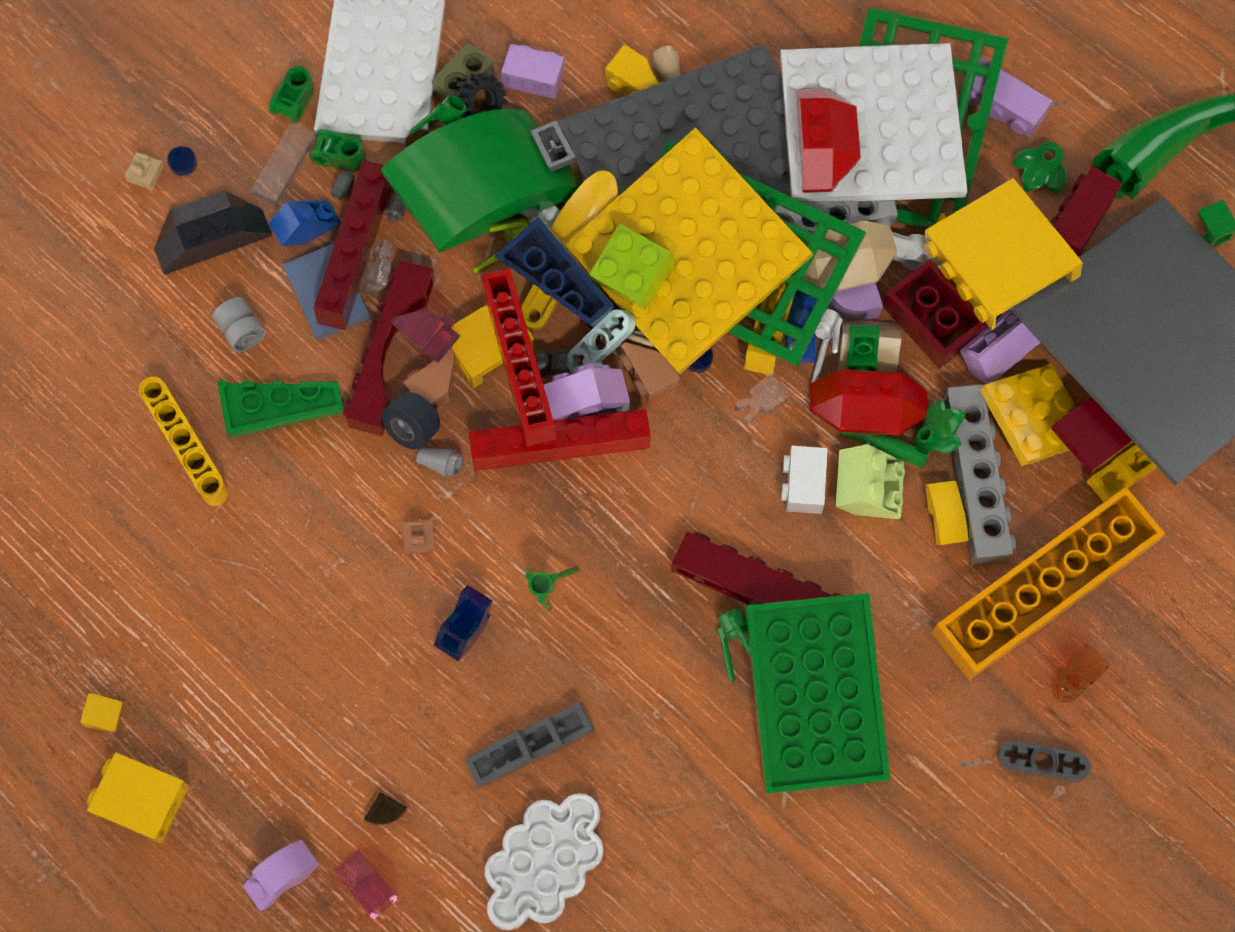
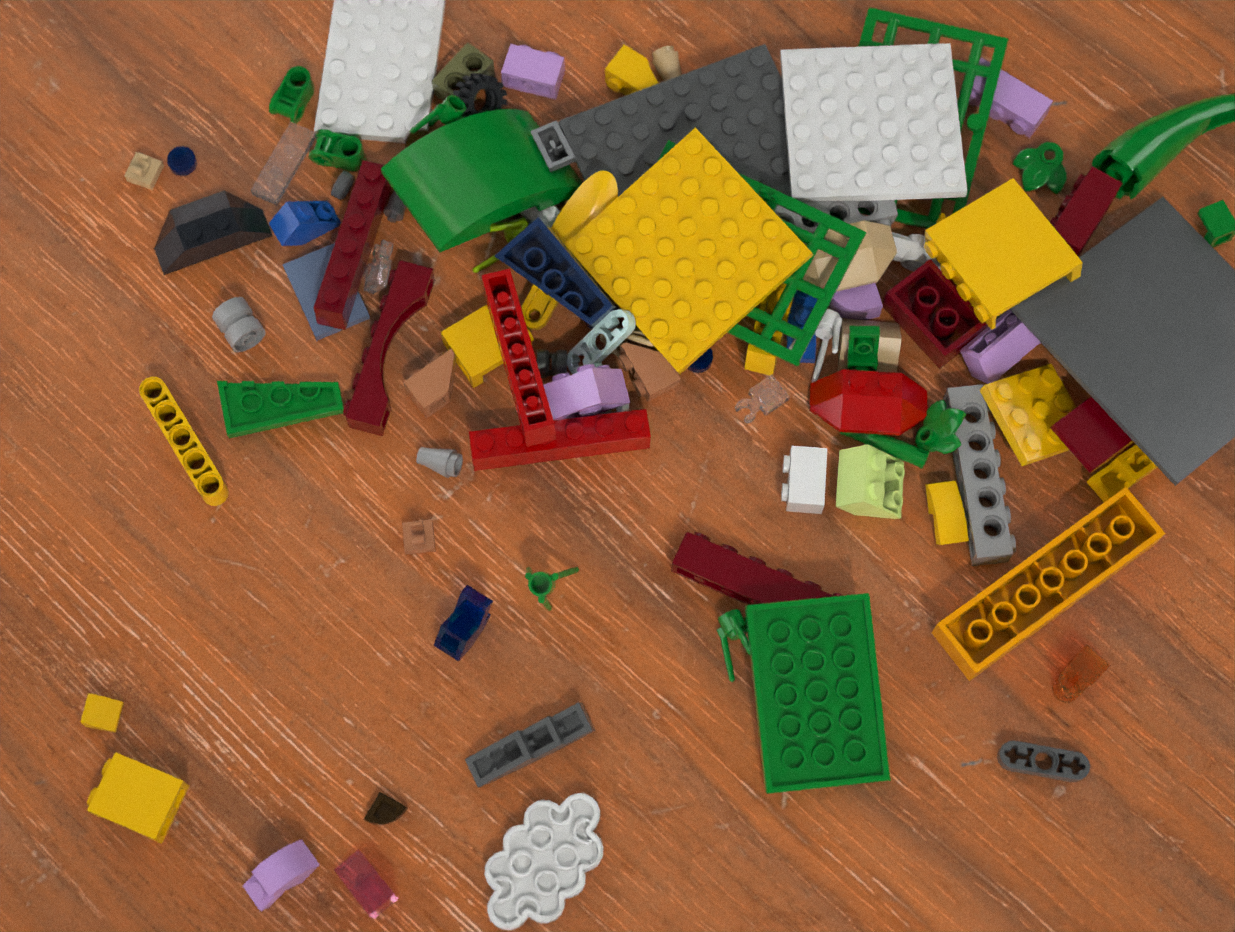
(411, 420): black wheel -> none
(428, 332): clear pink slope -> none
(632, 267): lime brick -> none
(826, 139): red wedge -> none

